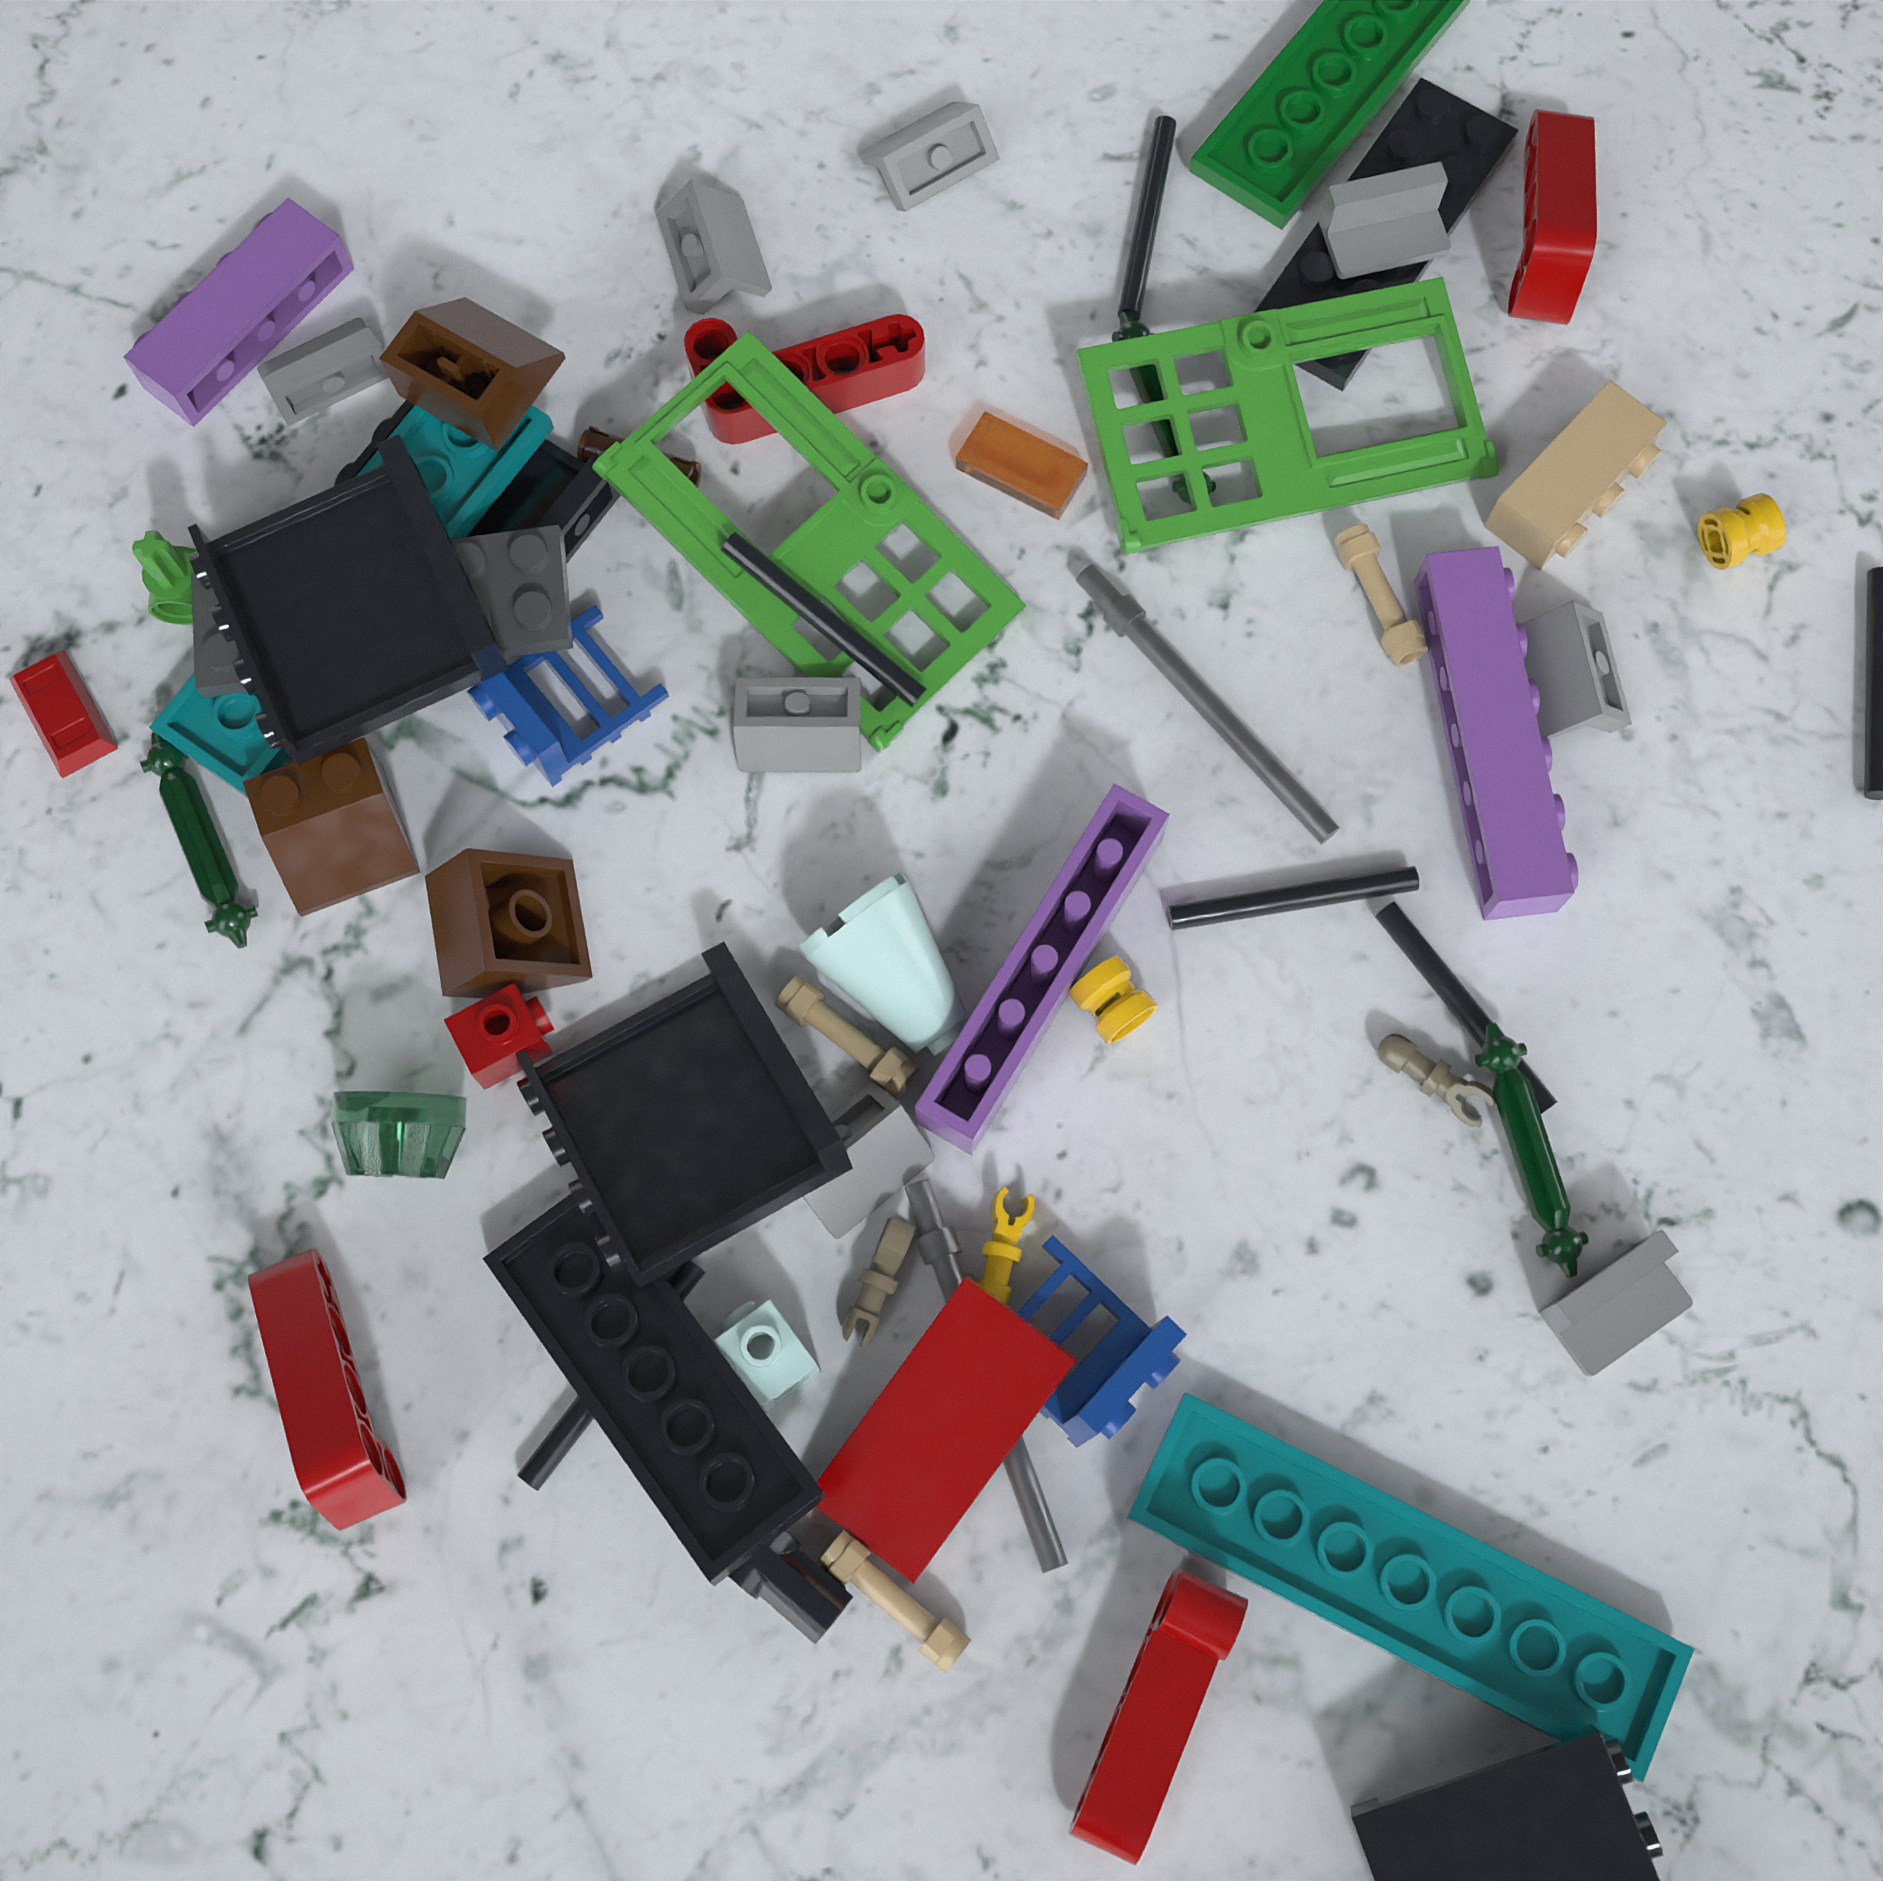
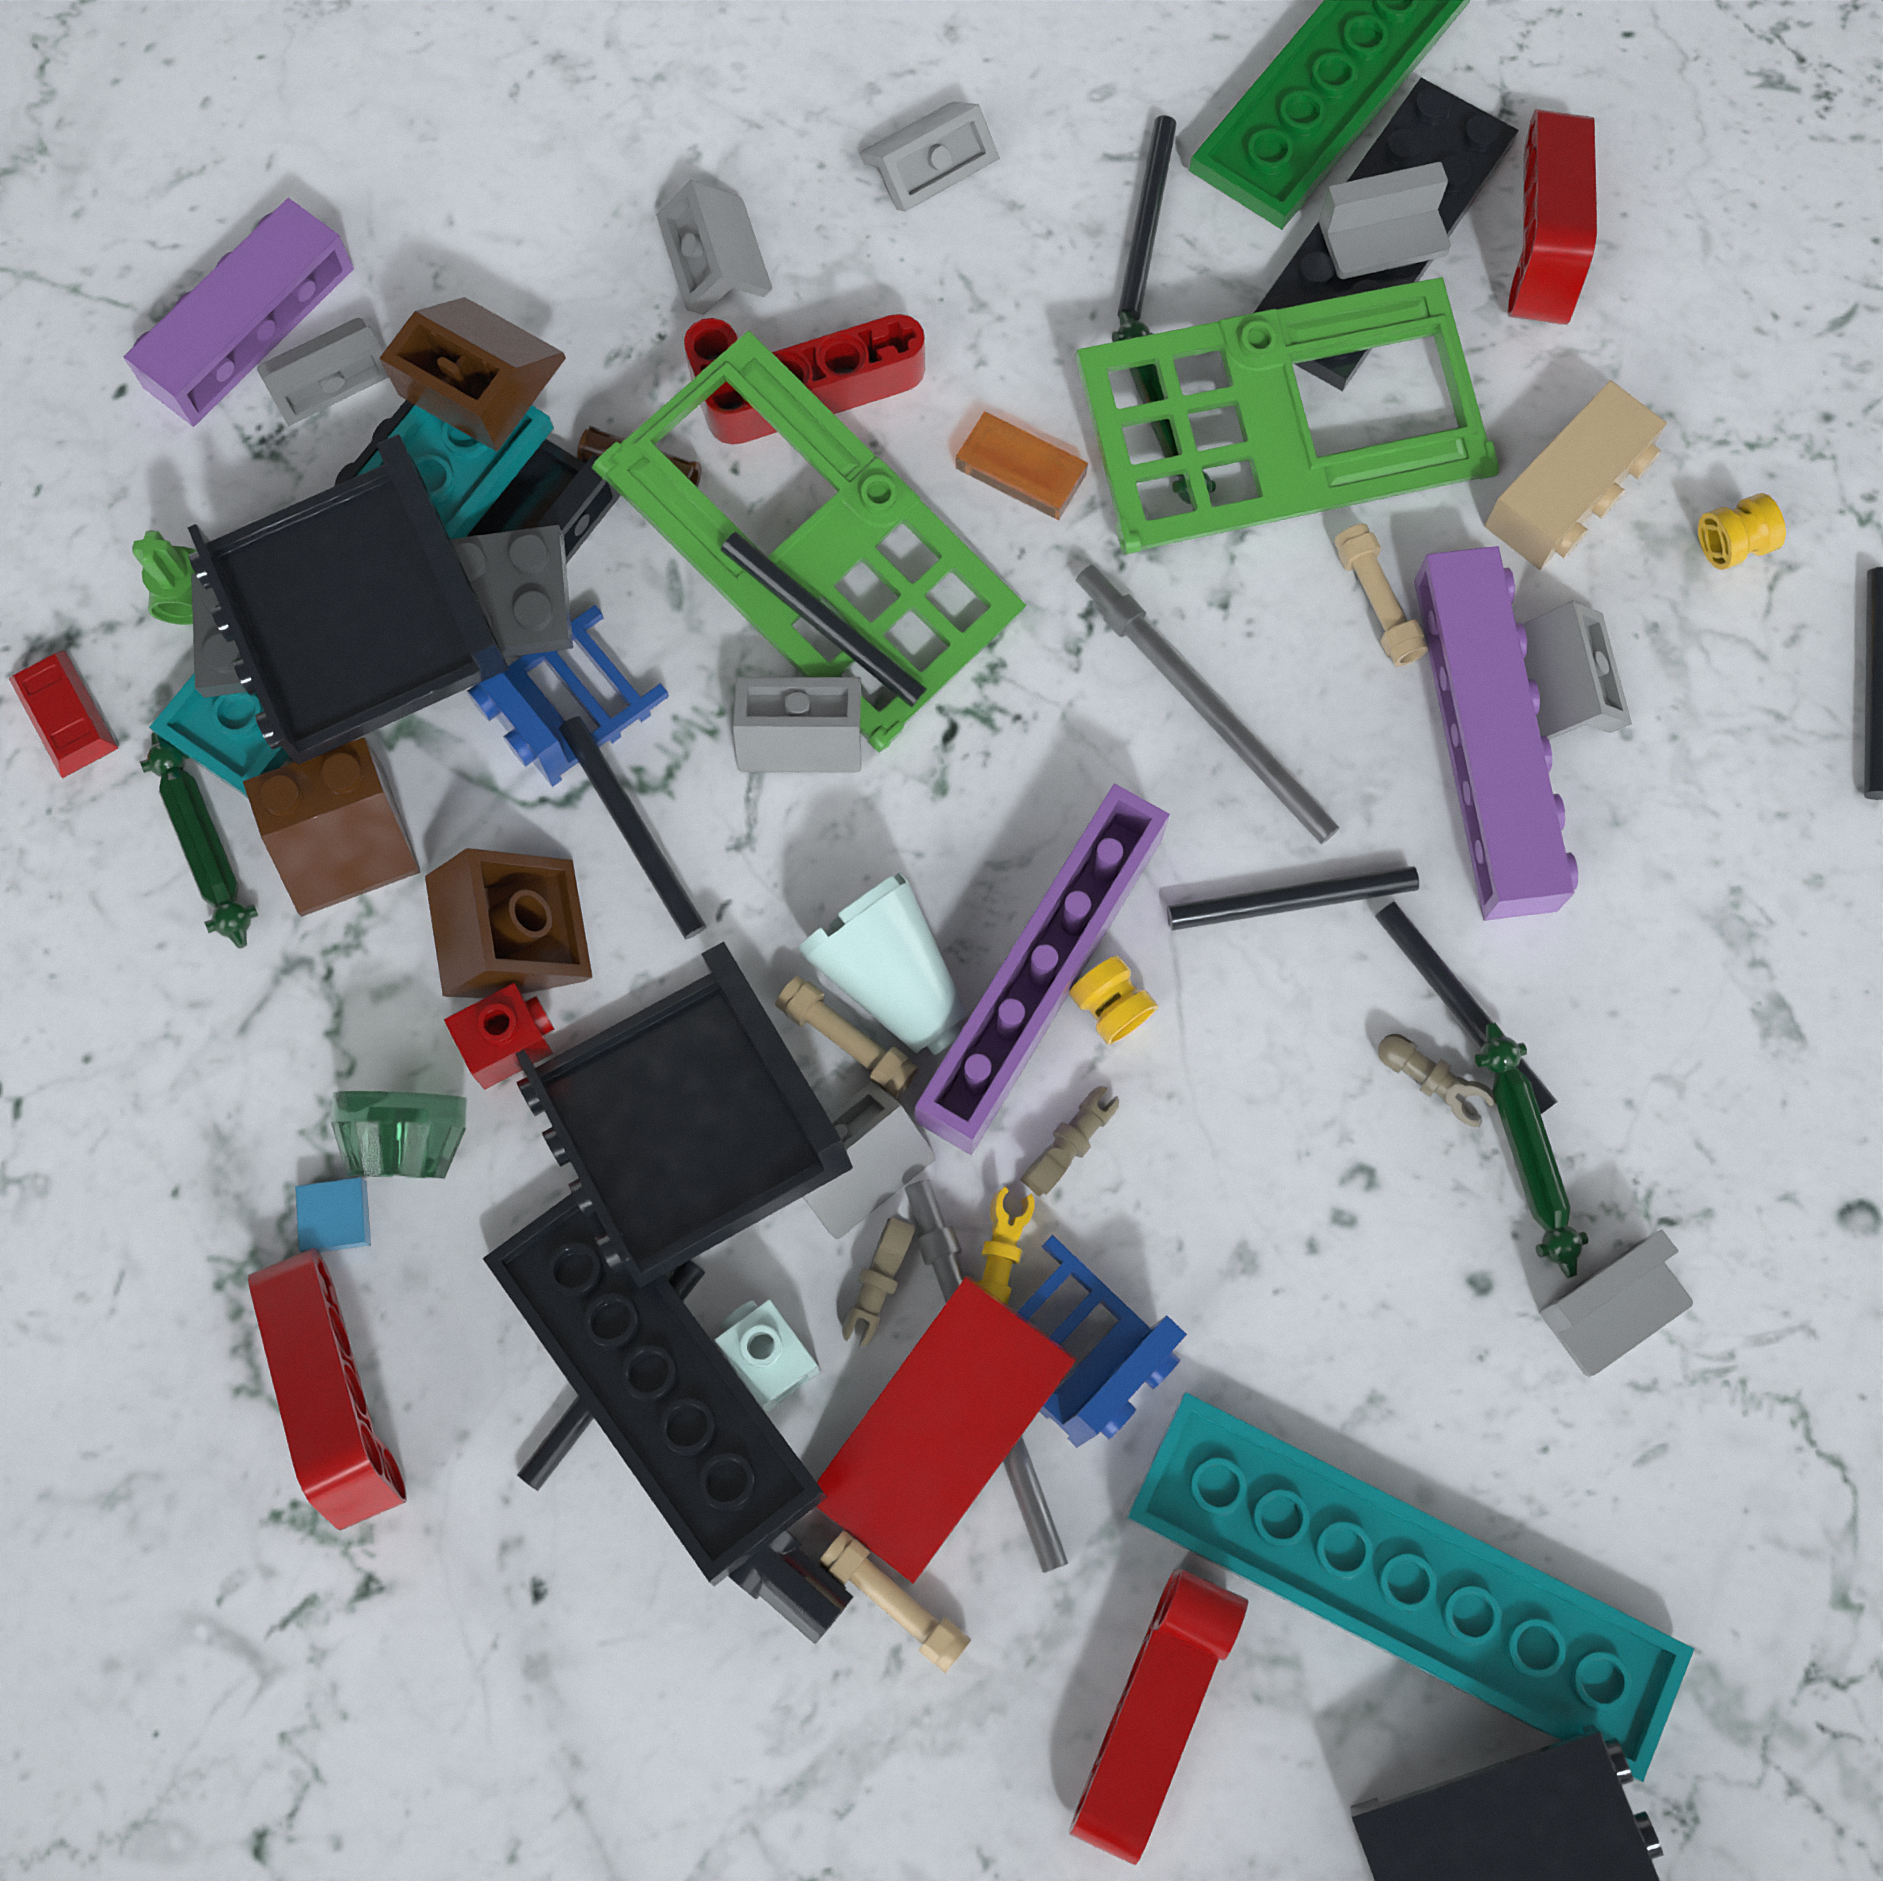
(333, 1215): none -> dark azure tile
(632, 827): none -> black bar
(1069, 1142): none -> dark tan piece

